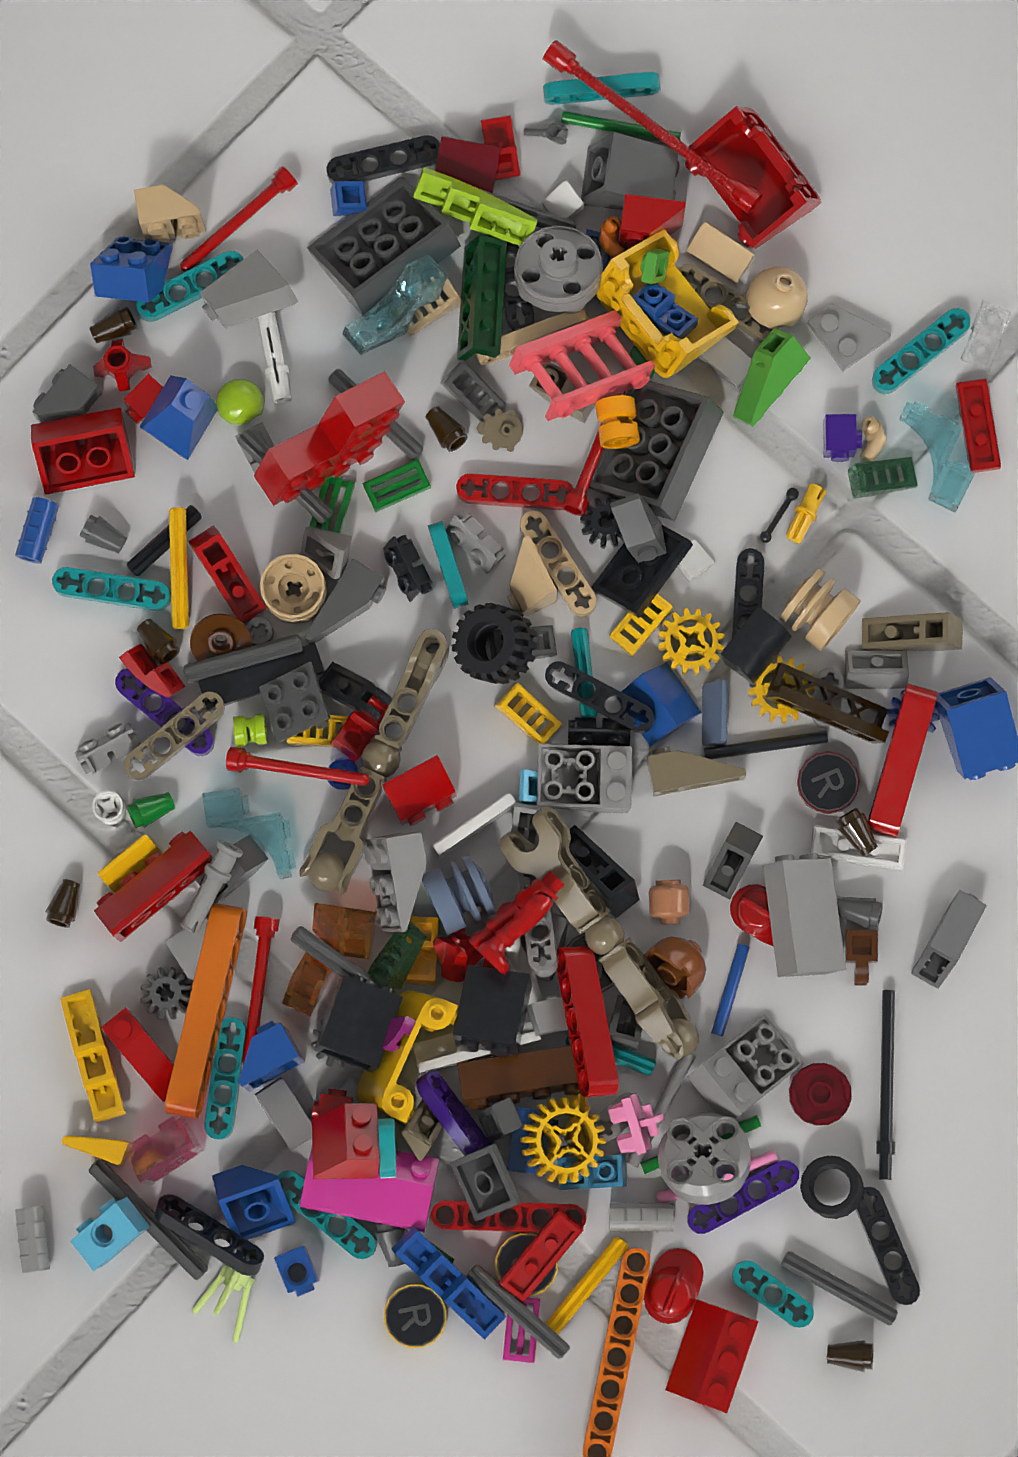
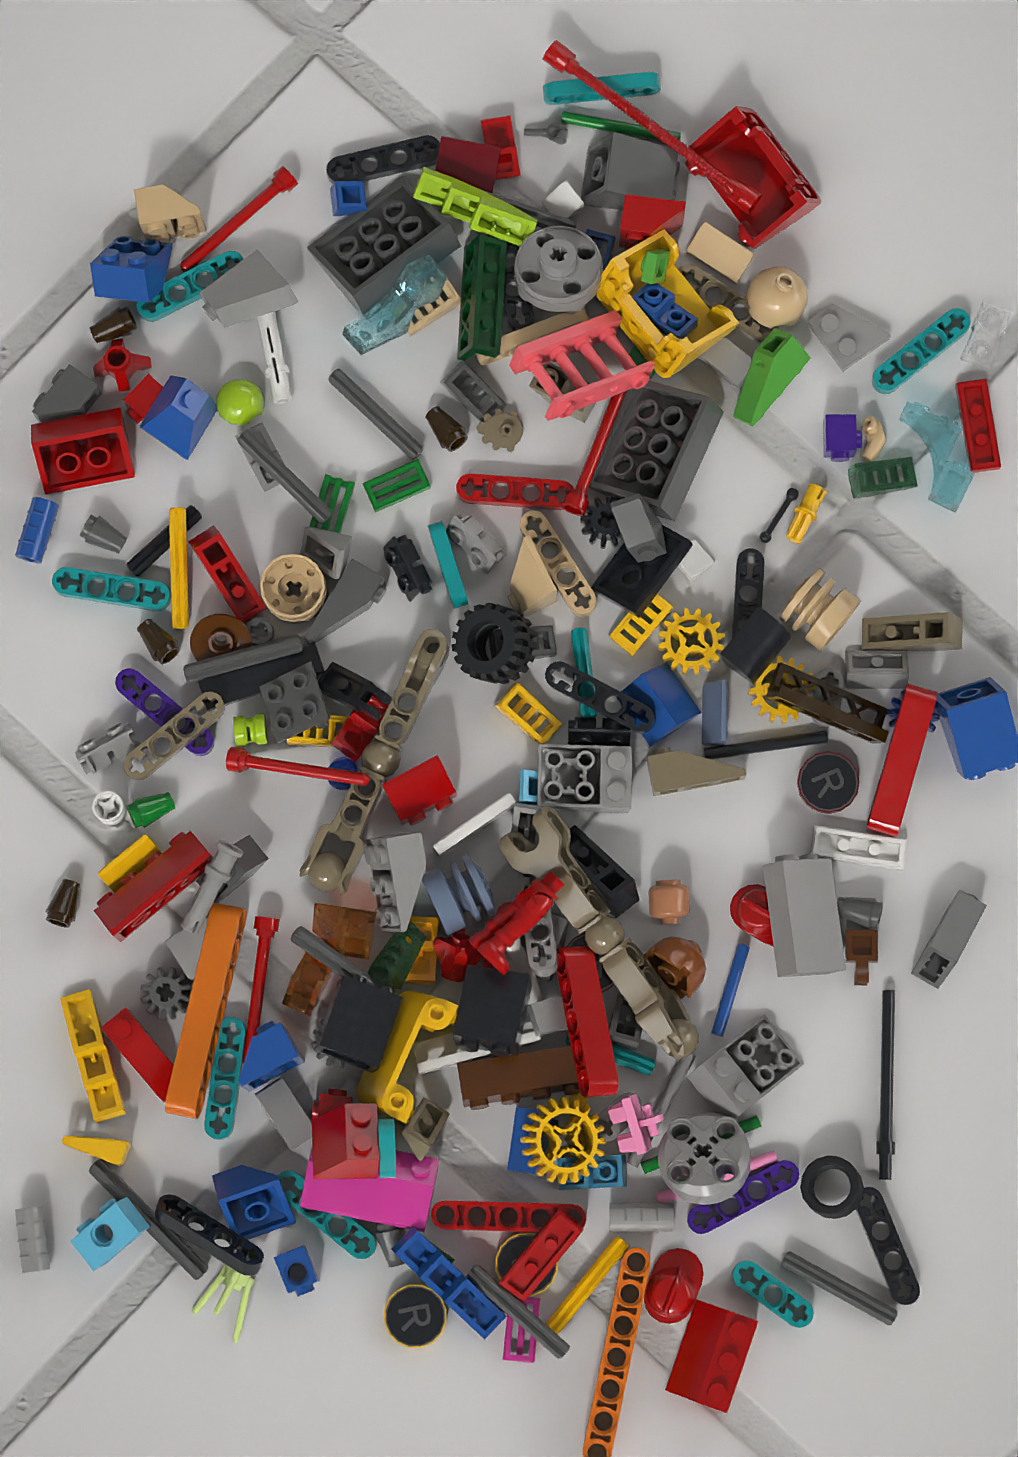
(159, 679): red slope -> none
(164, 1151): clear pink slope -> none
(228, 810): clear light blue arch -> none
(343, 437): red piece -> none
(396, 1030): magenta tile -> none
(459, 1122): dark purple beam -> none
(485, 1182): dark grey slope -> none
(500, 1120): dark grey slope -> none
(609, 236): orange arm -> none
(617, 422): light orange wheel -> none
(732, 860): dark grey slope -> none
(820, 1094): dark red tile -> none
(851, 1355): dark brown cone -> none
(857, 831): dark brown cone -> none

